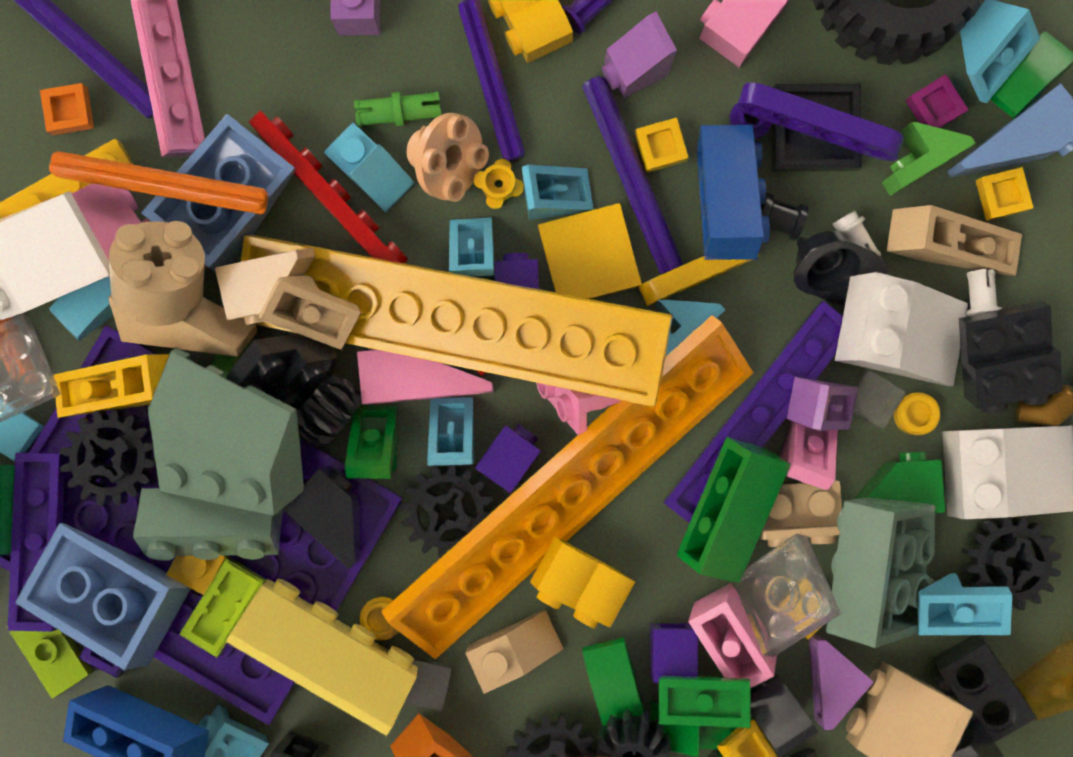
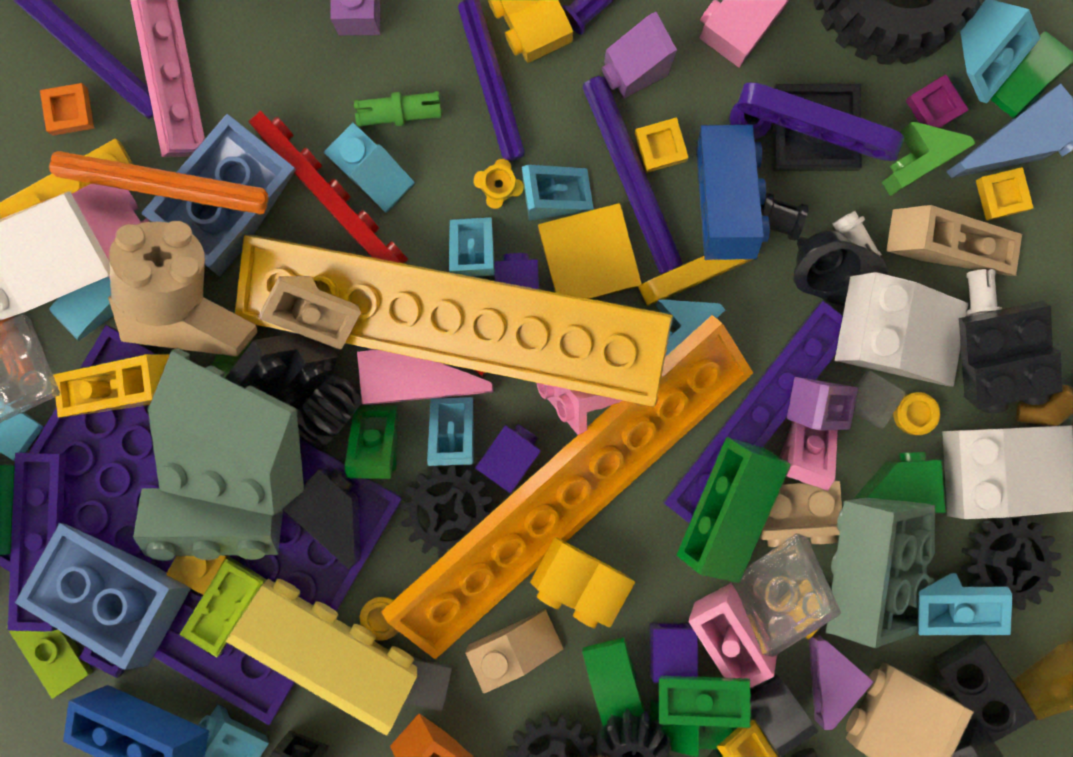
(93, 465): black gear -> none
(249, 283): tan slope -> none
(447, 156): light nougat plate -> none

